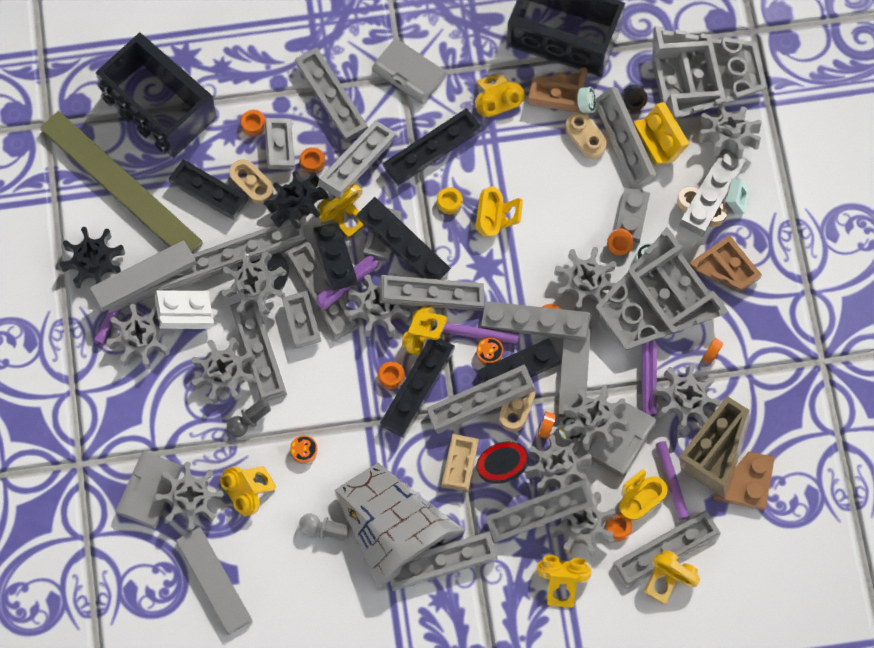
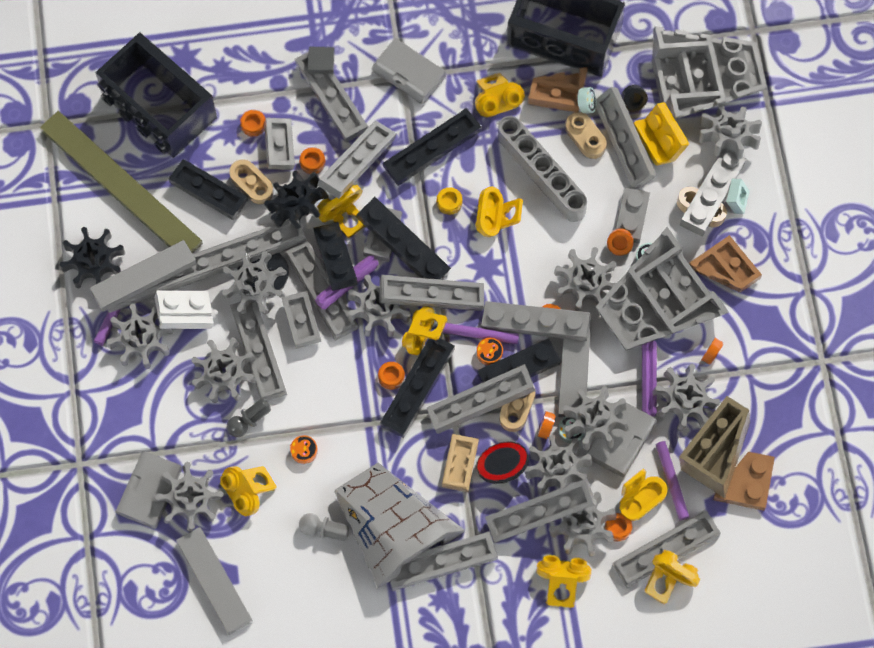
(321, 60): none -> dark grey tile
(543, 179): none -> light grey beam

